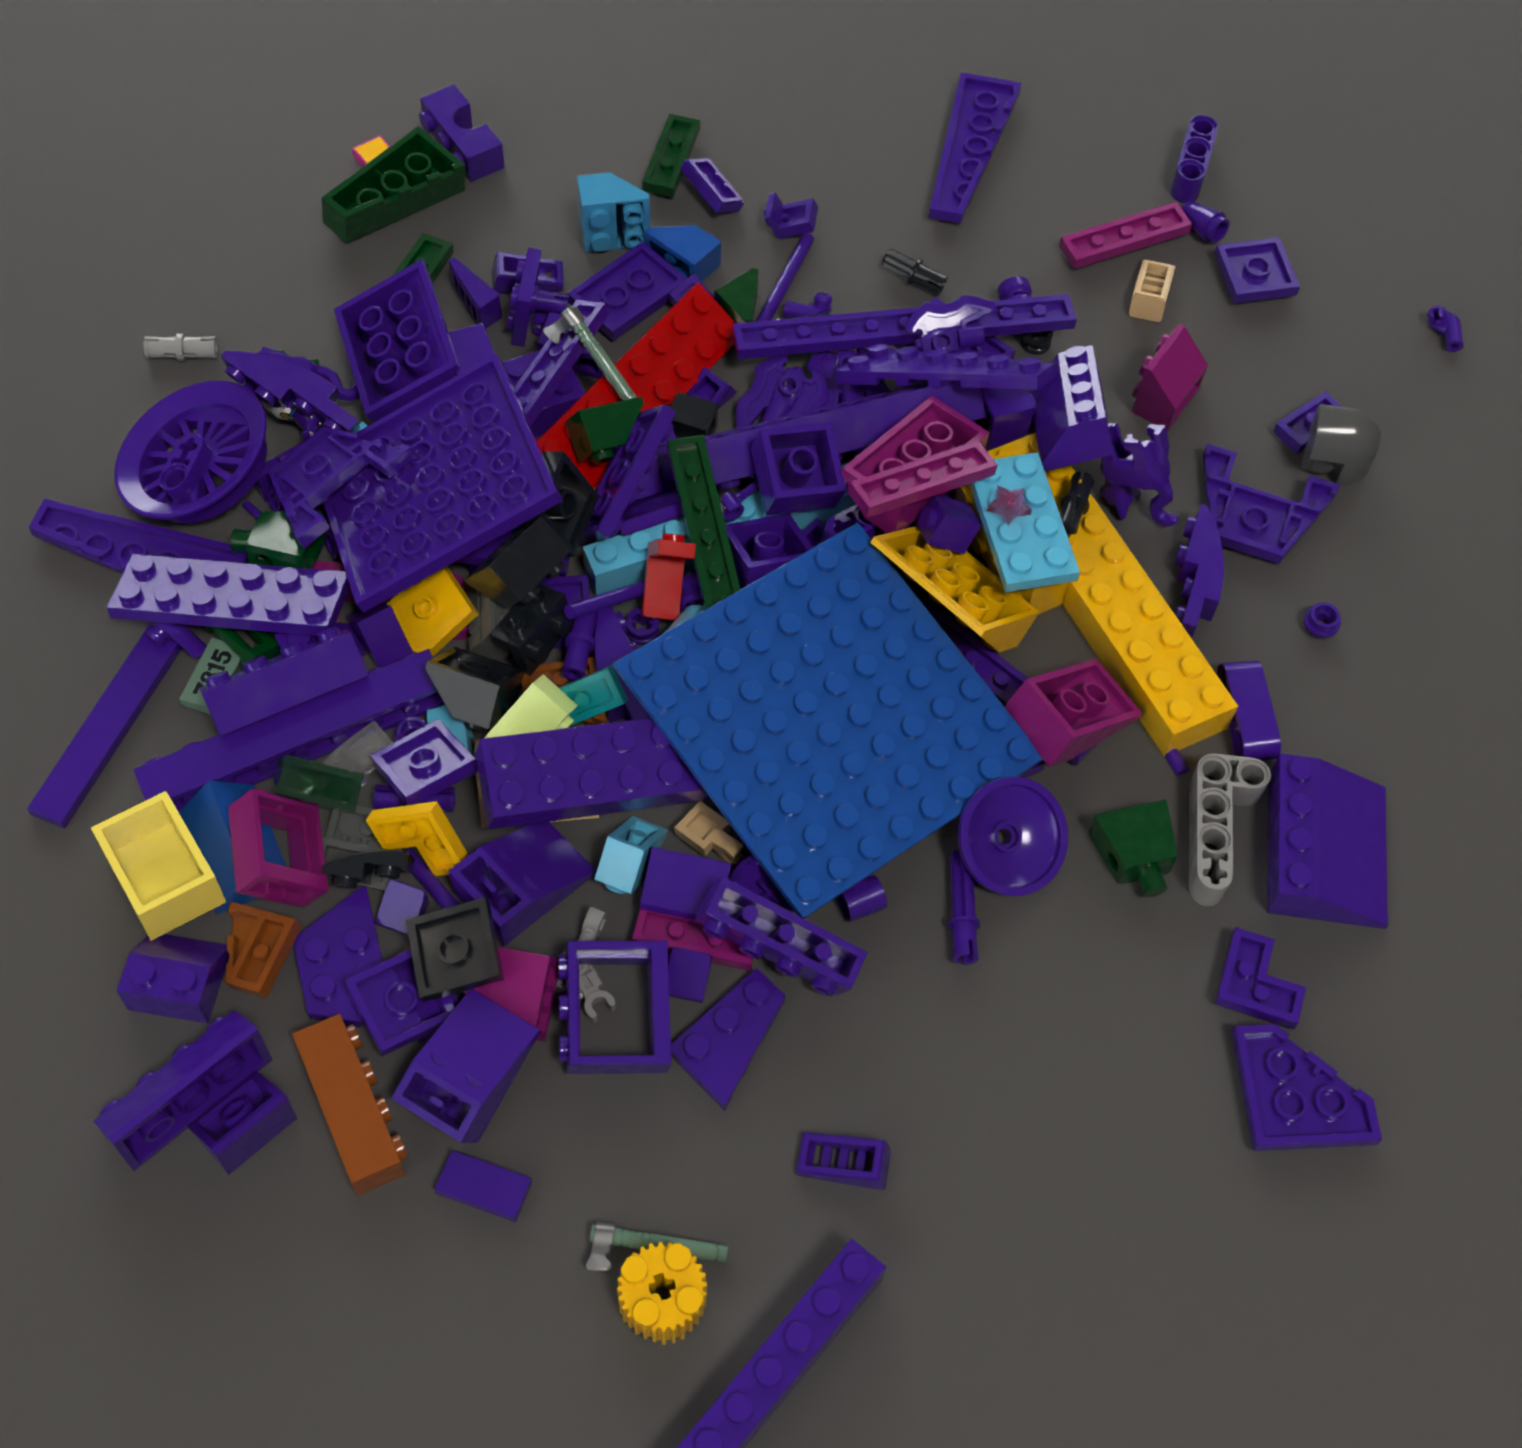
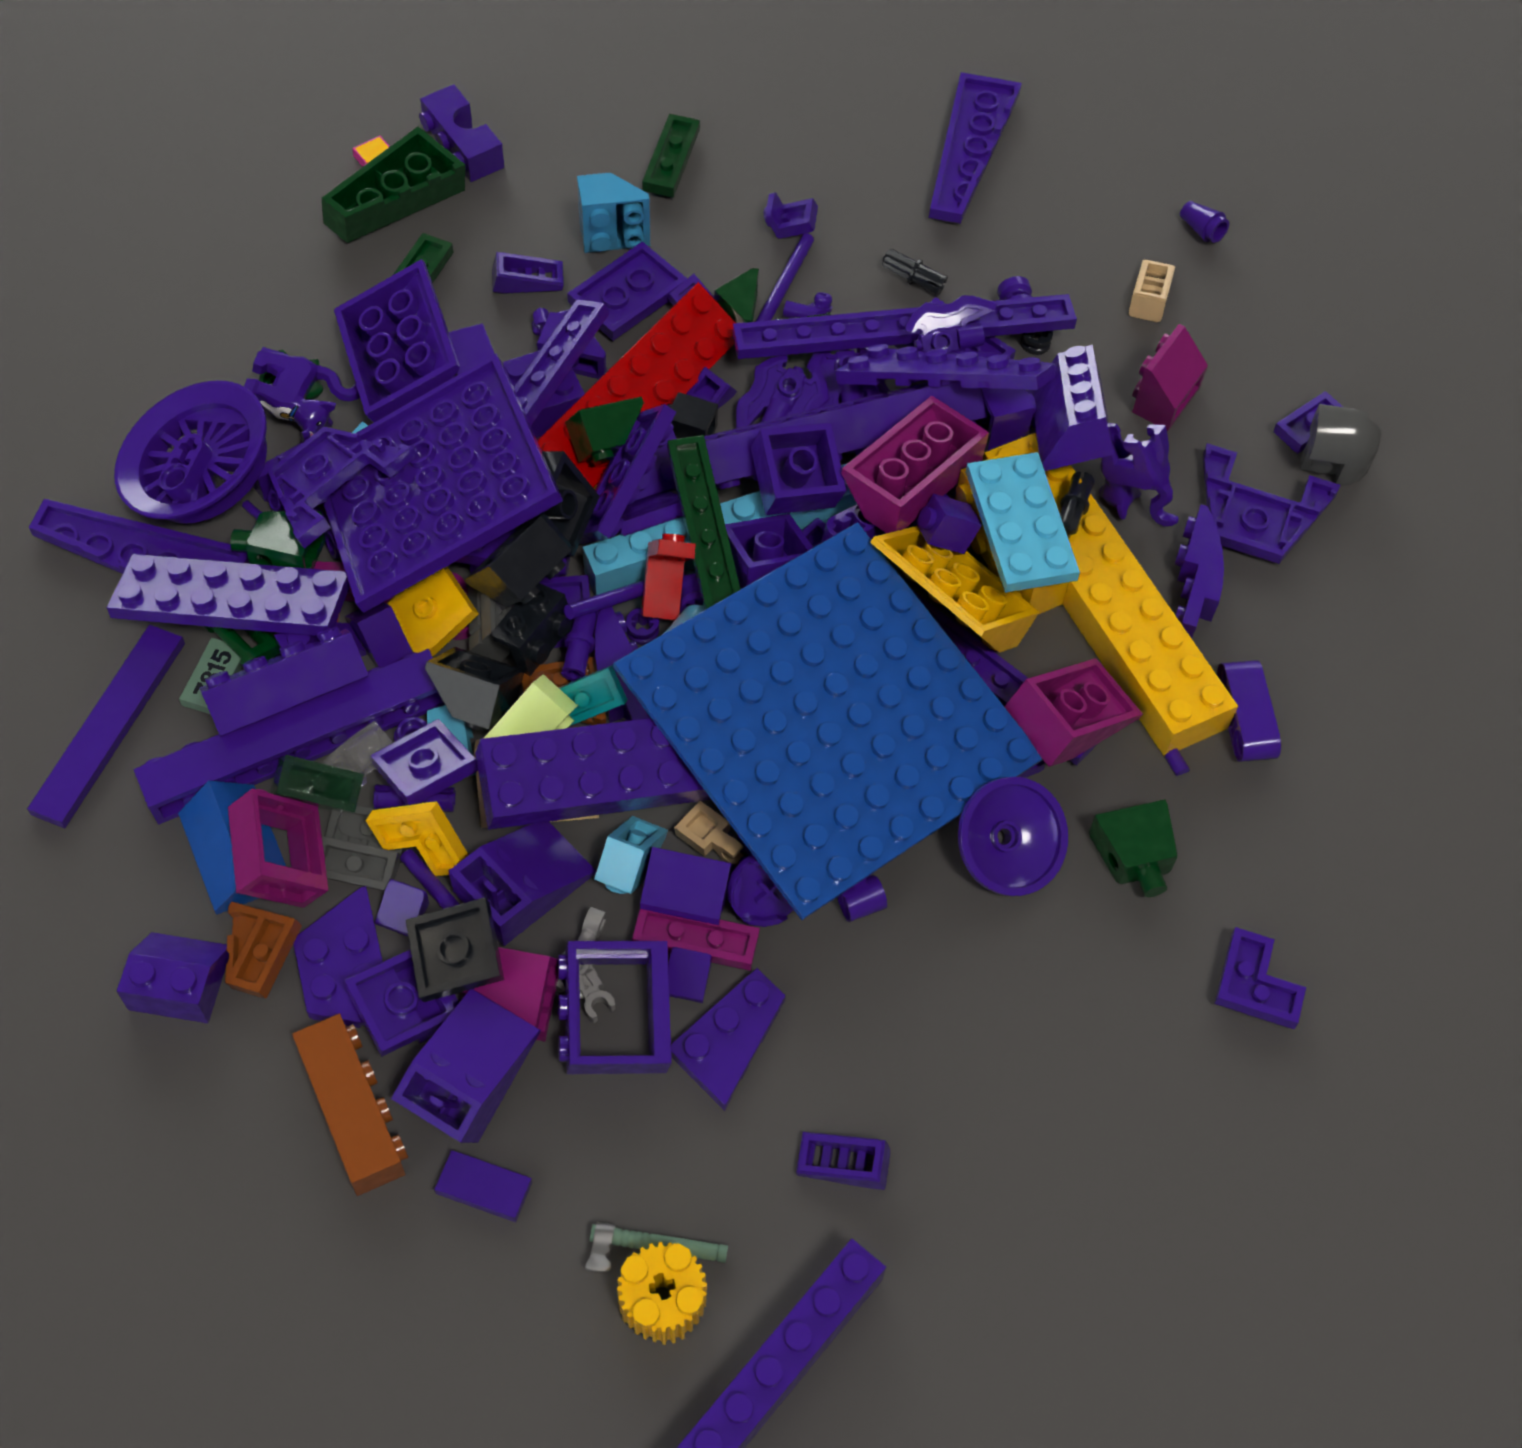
(158, 865): light yellow piece -> none
(180, 634): dark purple arm -> none
(181, 347): light grey pin -> none
(183, 1089): dark purple slope -> none
(243, 1121): dark purple slope -> none
(282, 380): dark purple slope -> none
(358, 868): black slope -> none
(476, 294): dark purple slope -> none
(528, 298): dark purple plate -> none
(574, 320): sand green piece -> none
(686, 249): blue slope -> none
(712, 185): dark purple plate -> none
(732, 506): dark purple hand -> none
(780, 937): dark purple brick -> none
(922, 478): magenta plate -> none
(964, 920): dark purple axle -> none
(1009, 504): clear pink piece -> none
(1125, 235): magenta plate -> none
(1194, 158): dark purple beam -> none
(1218, 829): light grey beam -> none
(1256, 270): dark purple plate -> none
(1297, 1096): dark purple plate -> none
(1324, 612): dark purple plate -> none
(1326, 844): dark purple slope -> none
(1447, 325): dark purple arm -> none

